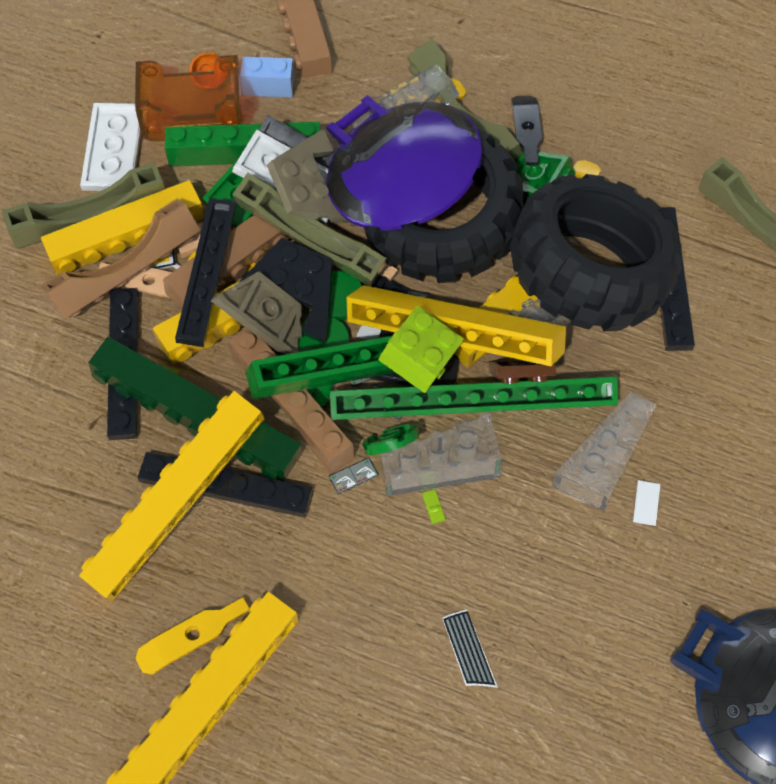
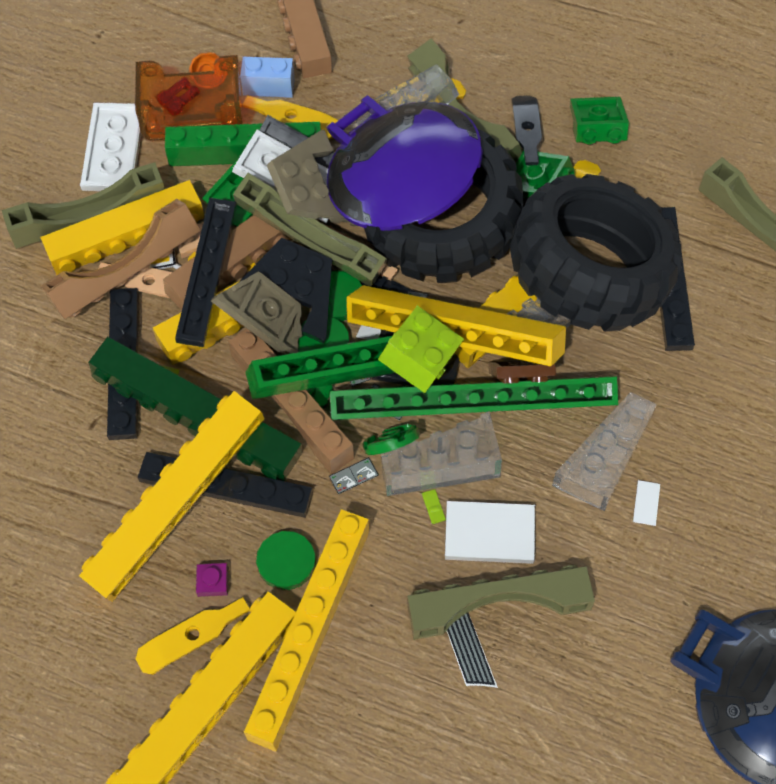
(171, 102): none -> clear red piece
(212, 579): none -> magenta plate
(281, 110): none -> yellow piece
(285, 560): none -> green tile
(307, 631): none -> yellow brick
(490, 532): none -> white tile
(561, 591): none -> olive arch
(599, 119): none -> green plate

